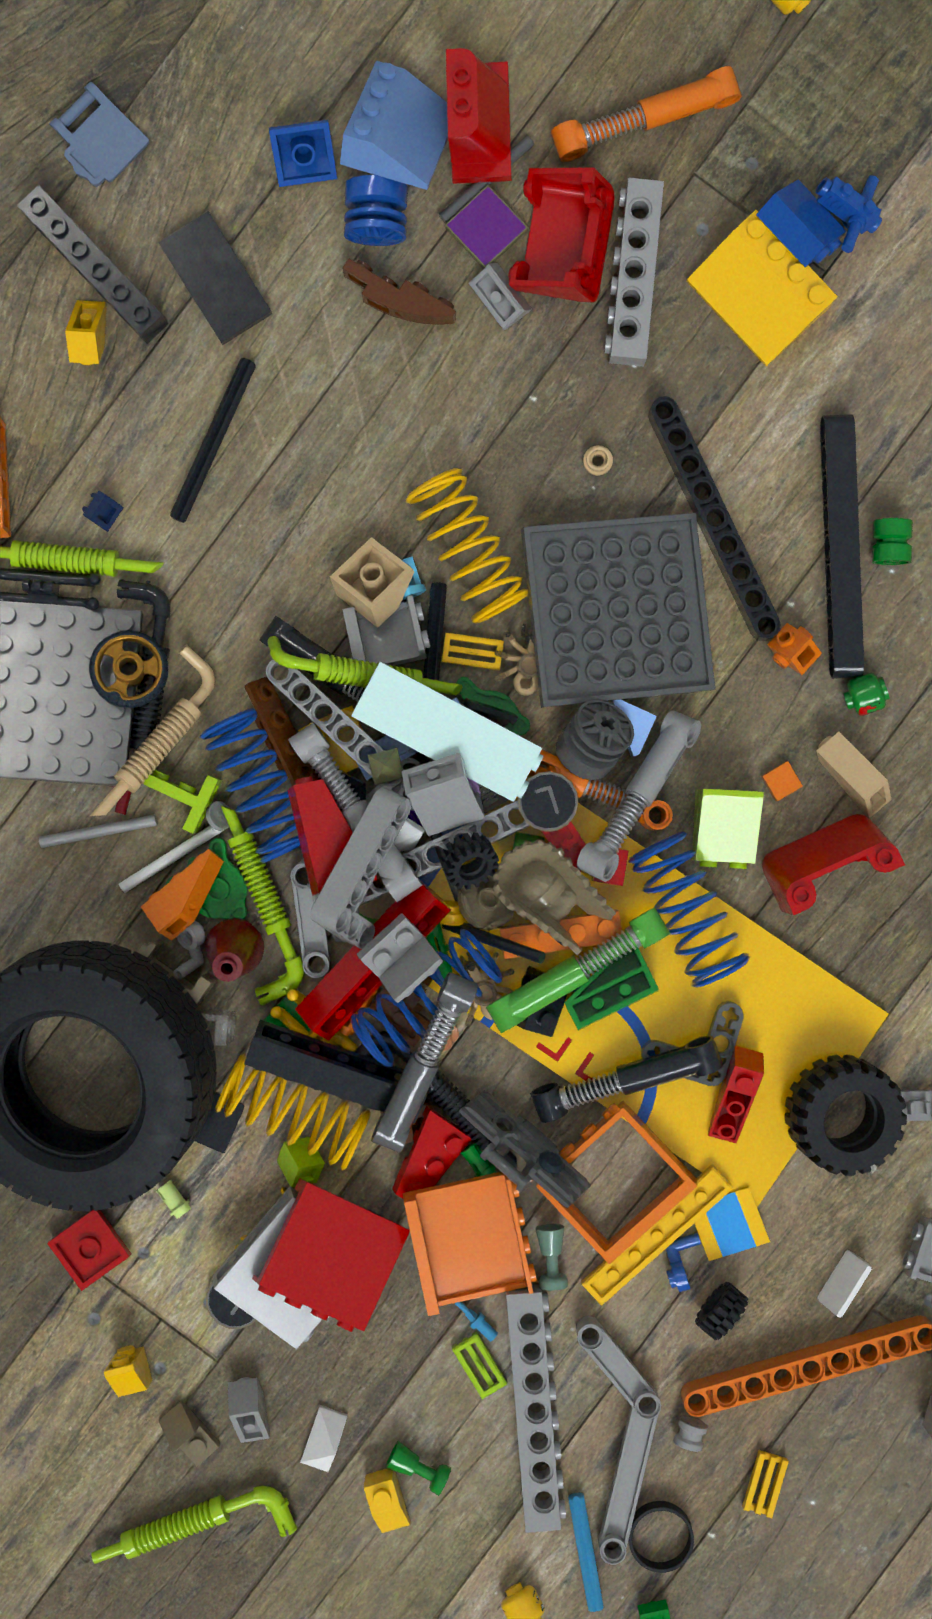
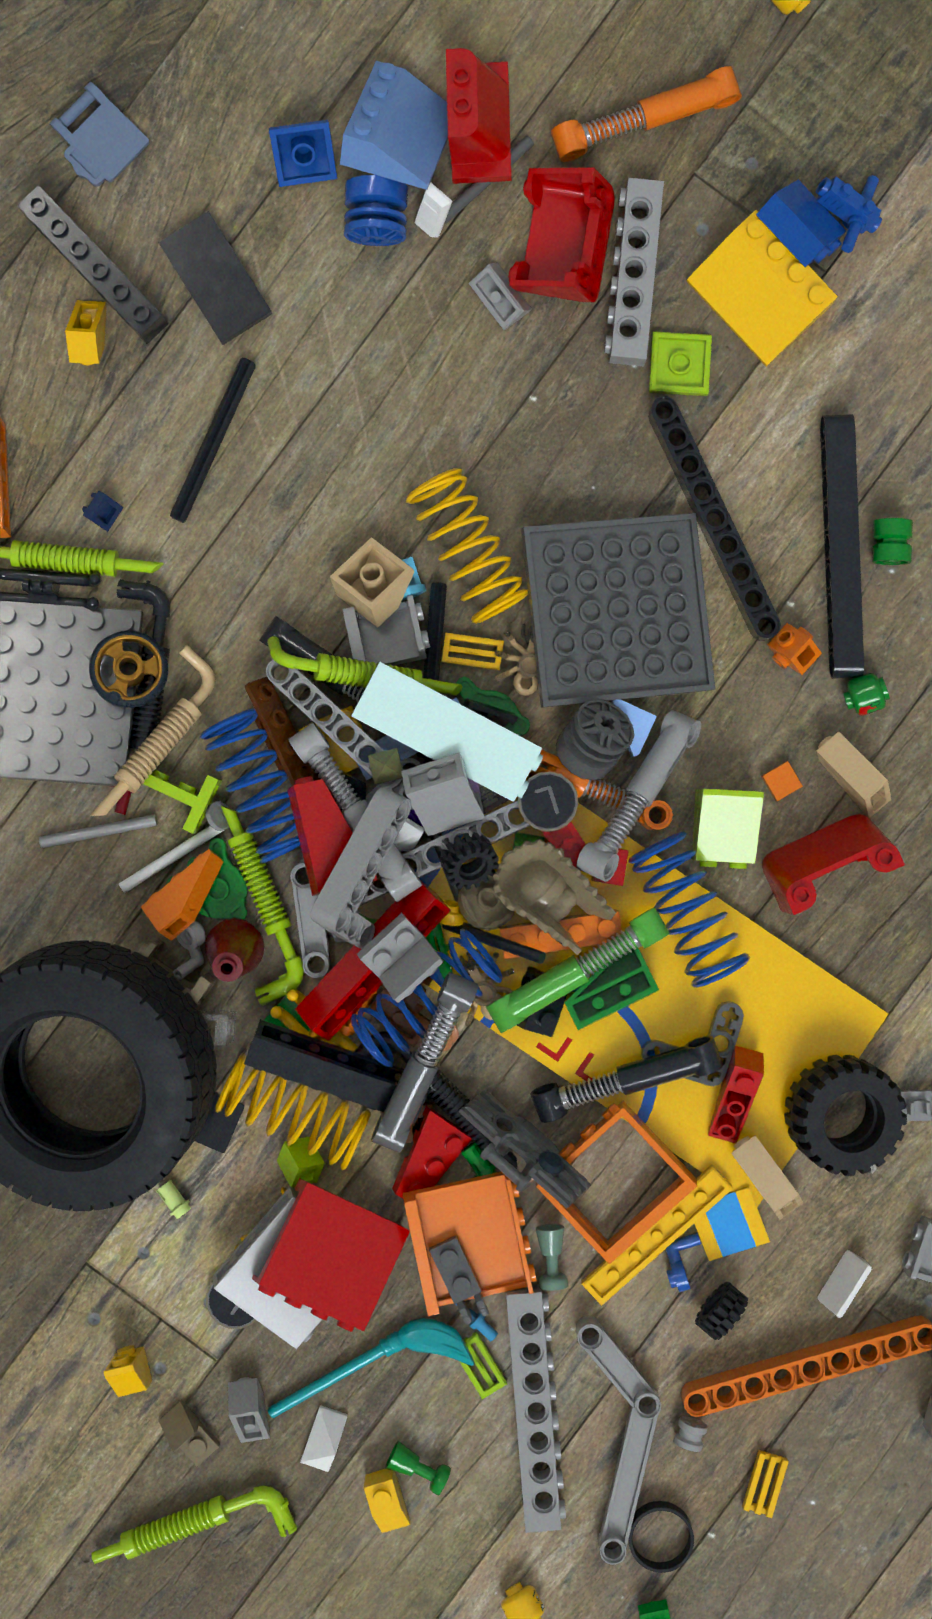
(89, 1248): red plate -> none
(407, 303): reddish brown slope -> none
(417, 1335): none -> teal piece
(433, 211): none -> white tile
(458, 1276): none -> dark grey hinge
(486, 227): dark purple tile -> none
(585, 1552): dark azure axle -> none
(602, 452): tan plate -> none
(680, 363): none -> lime tile
(766, 1176): none -> tan slope

